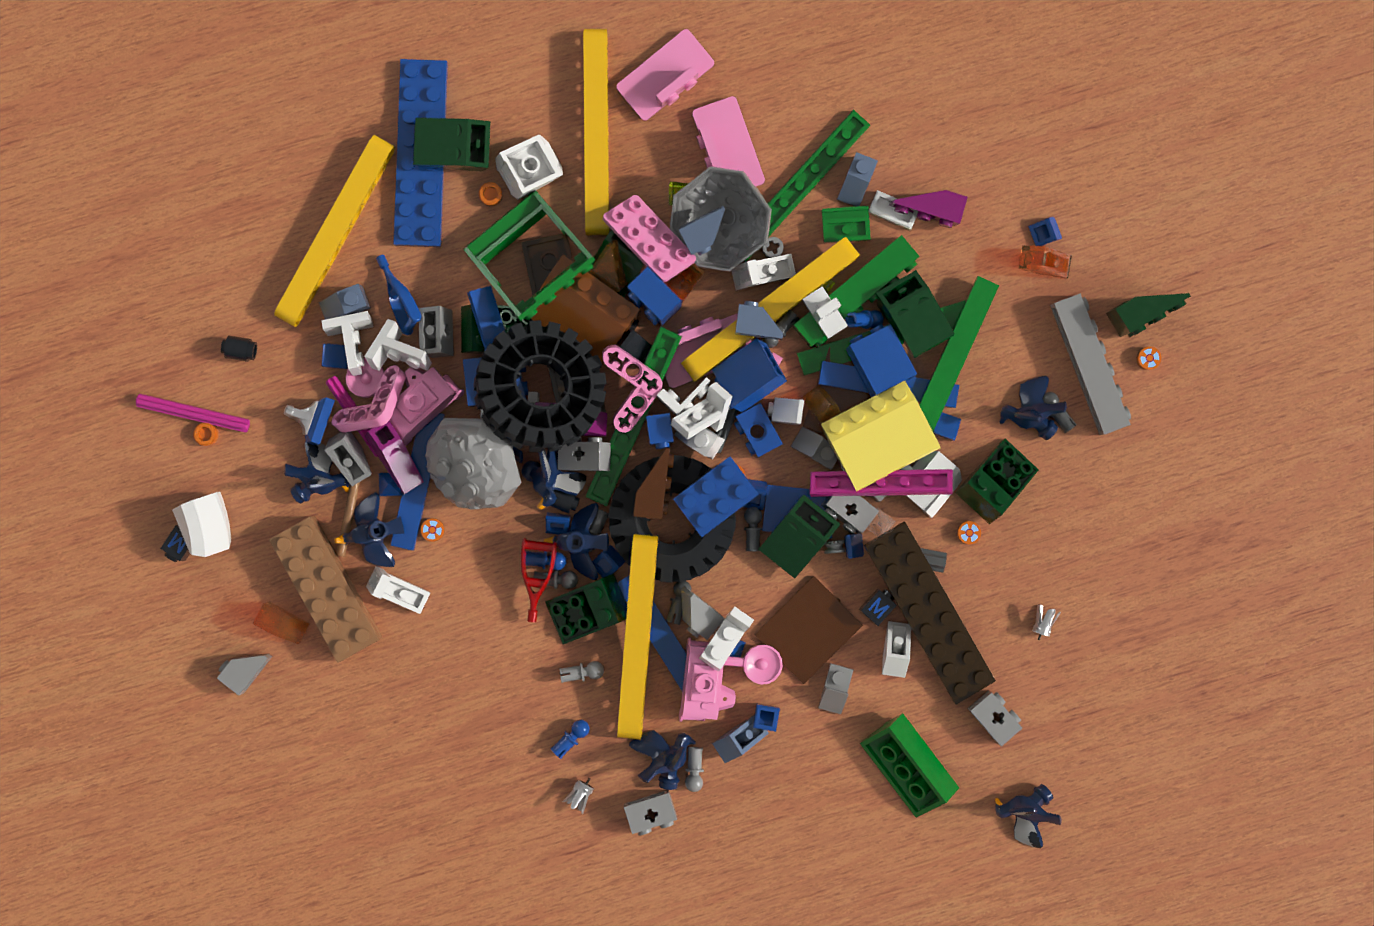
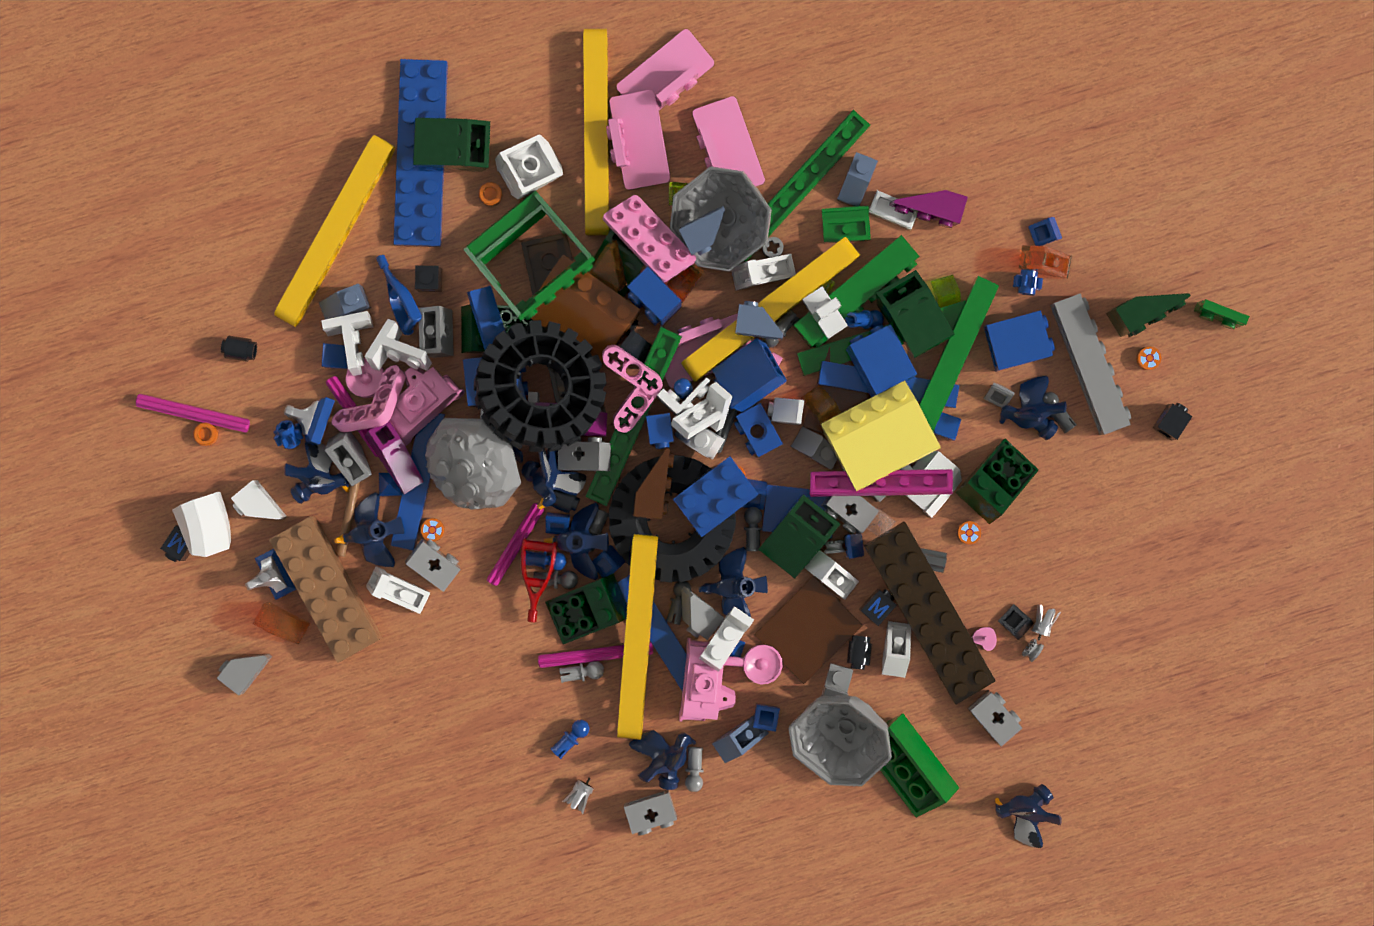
(256, 502): none -> white slope
(272, 575): none -> piece
(288, 434): none -> blue gear
(428, 278): none -> black brick
(438, 576): none -> light grey brick
(514, 545): none -> dark pink axle
(583, 656): none -> dark pink axle
(638, 140): none -> bright pink bracket
(683, 388): none -> blue pin
(733, 584): none -> dark blue animal
(832, 574): none -> white slope
(841, 740): none -> light grey rock
(859, 652): none -> black brick
(946, 291): none -> clear neon green slope
(985, 637): none -> bright pink piece
(999, 395): none -> light grey slope
(1016, 622): none -> black slope
(1019, 340): none -> blue brick
(1028, 282): none -> blue gear
(1033, 650): none -> light grey bush
(1173, 421): none -> black brick
(1229, 318): none -> green plate

